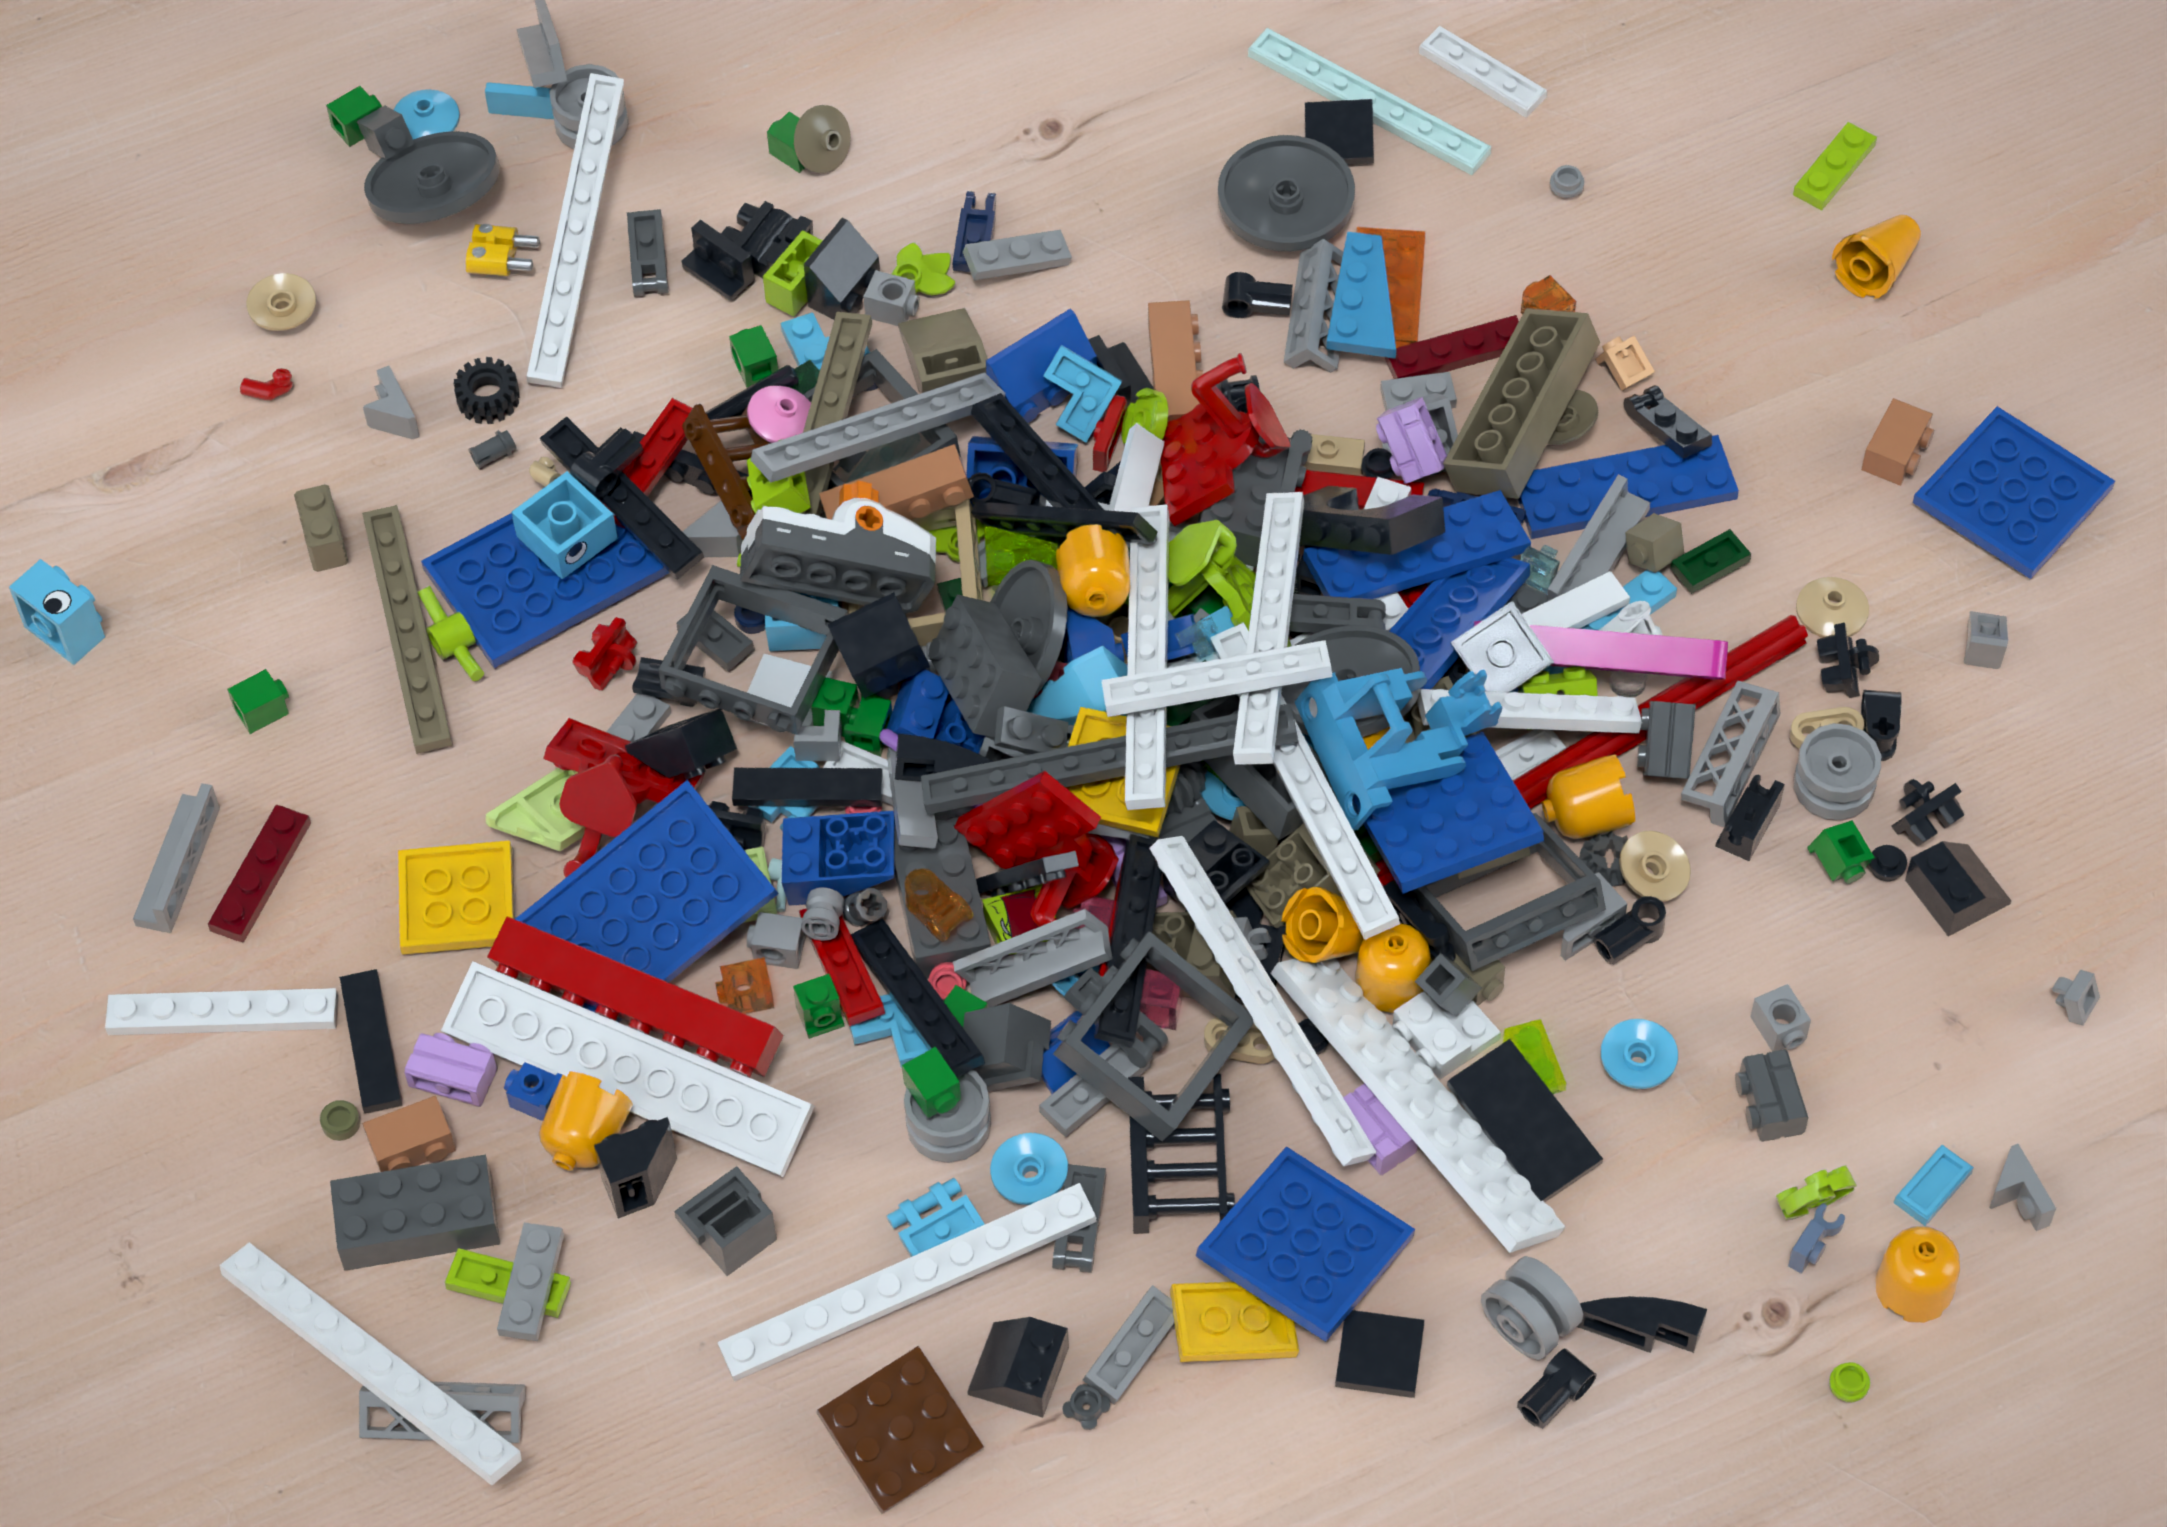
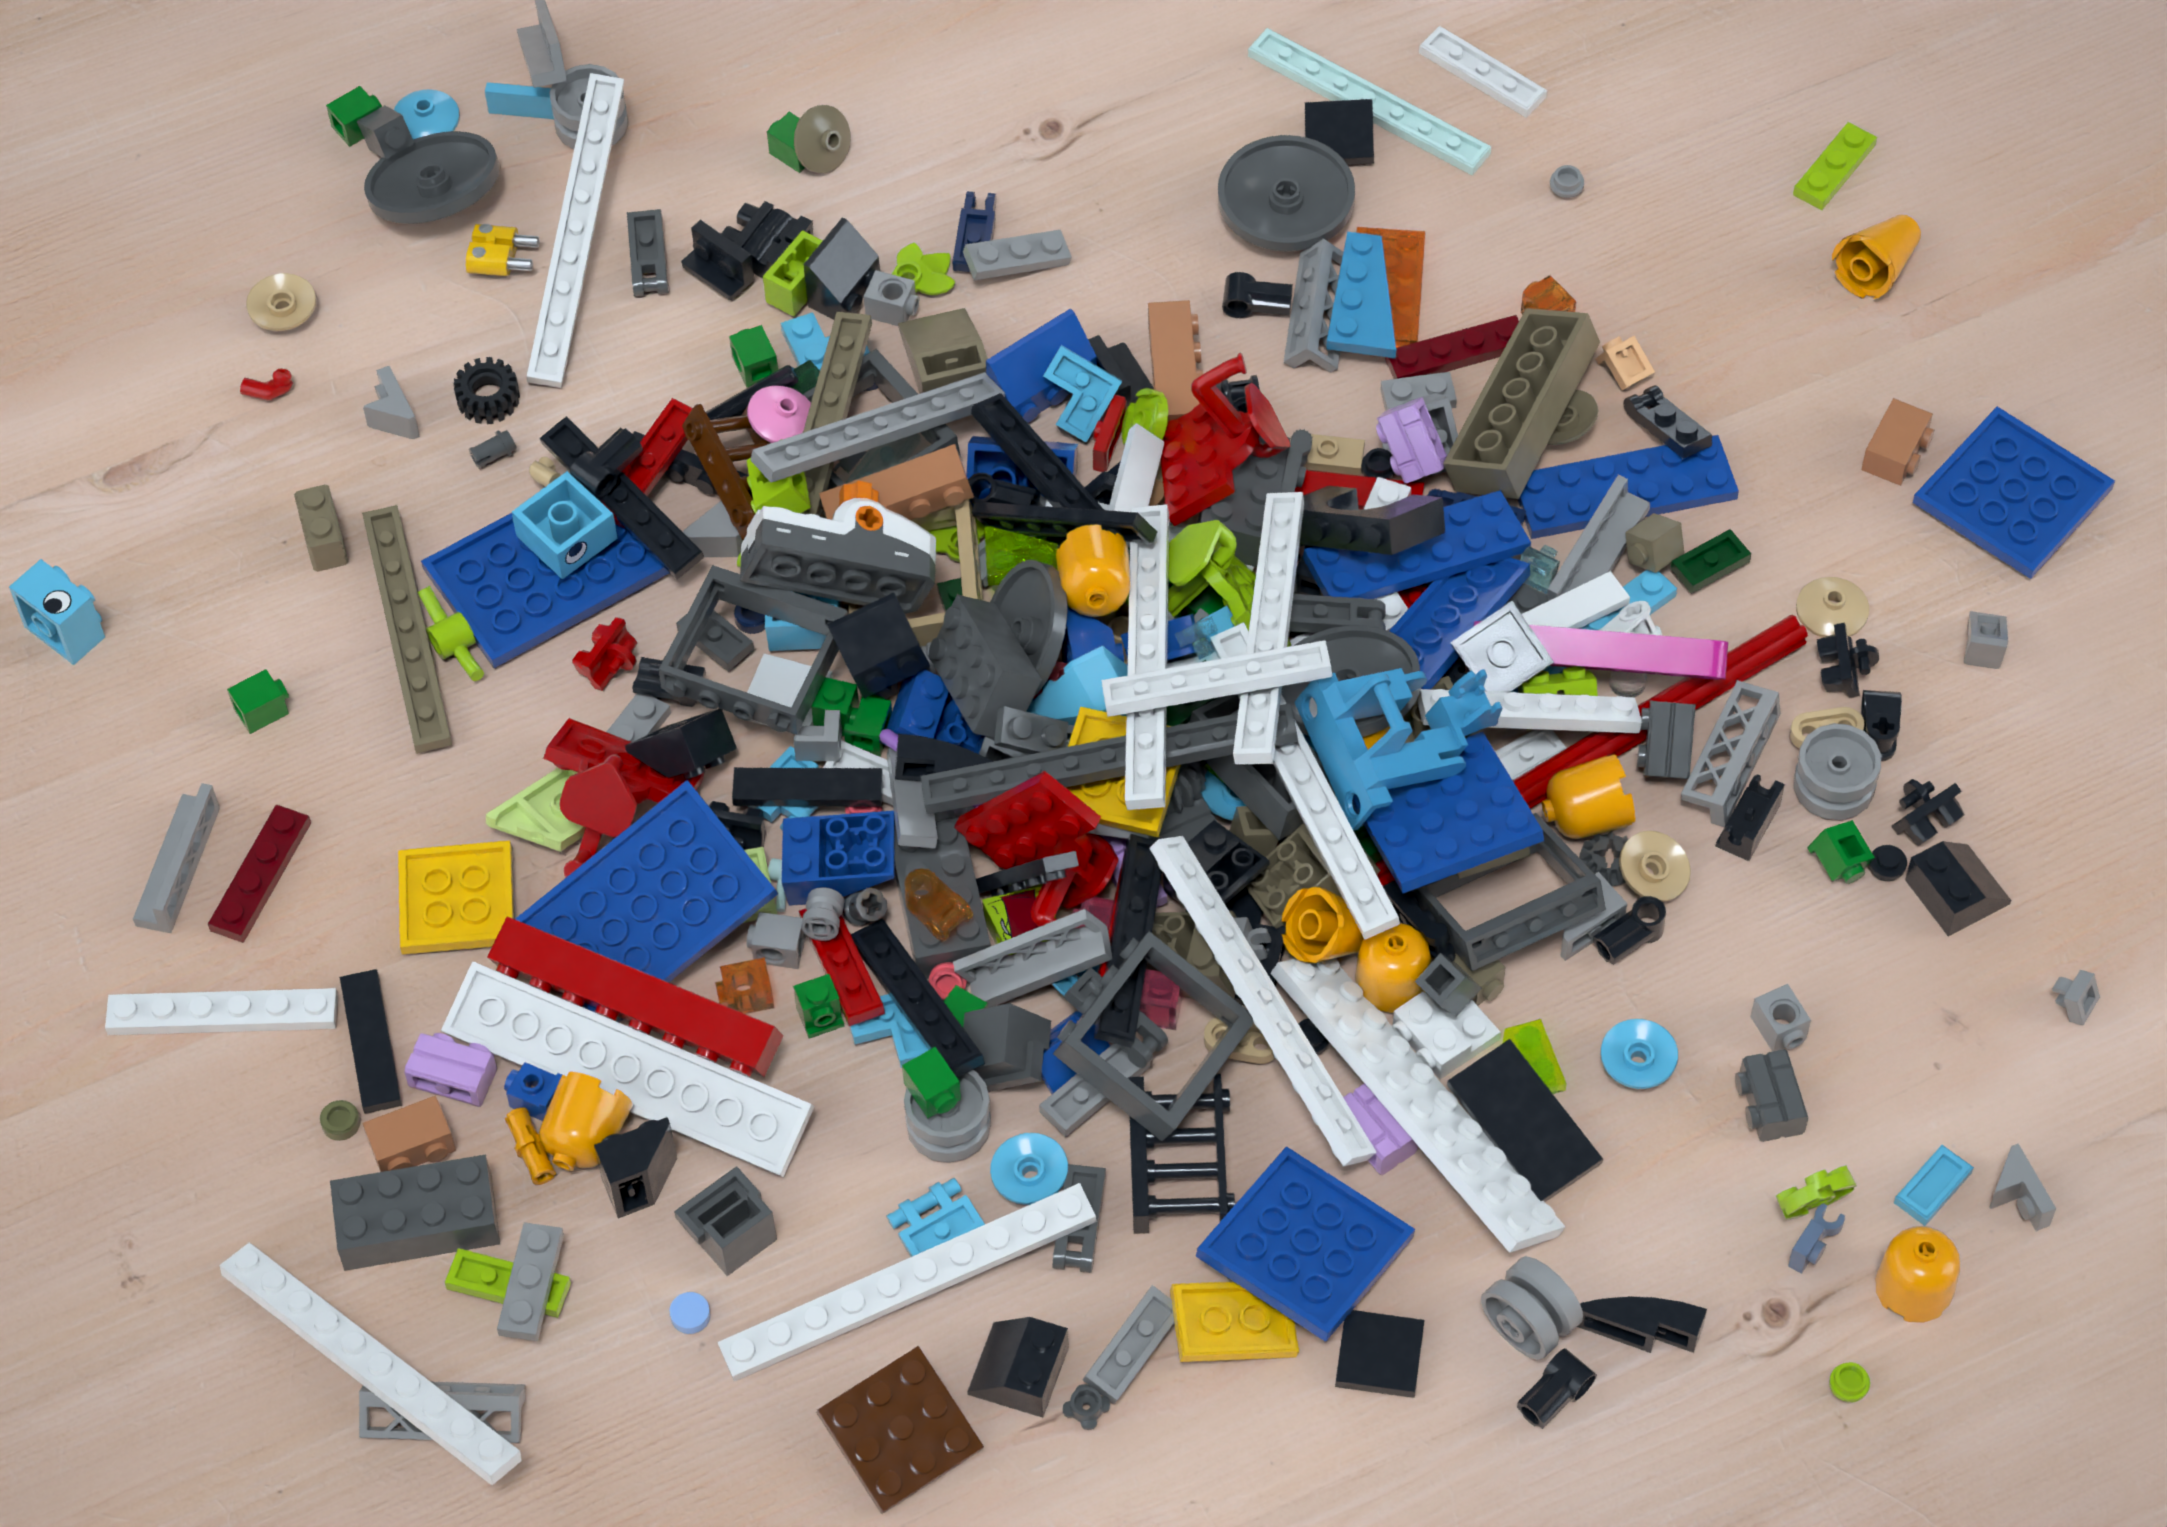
(529, 1146): none -> light orange pin
(689, 1312): none -> light blue tile

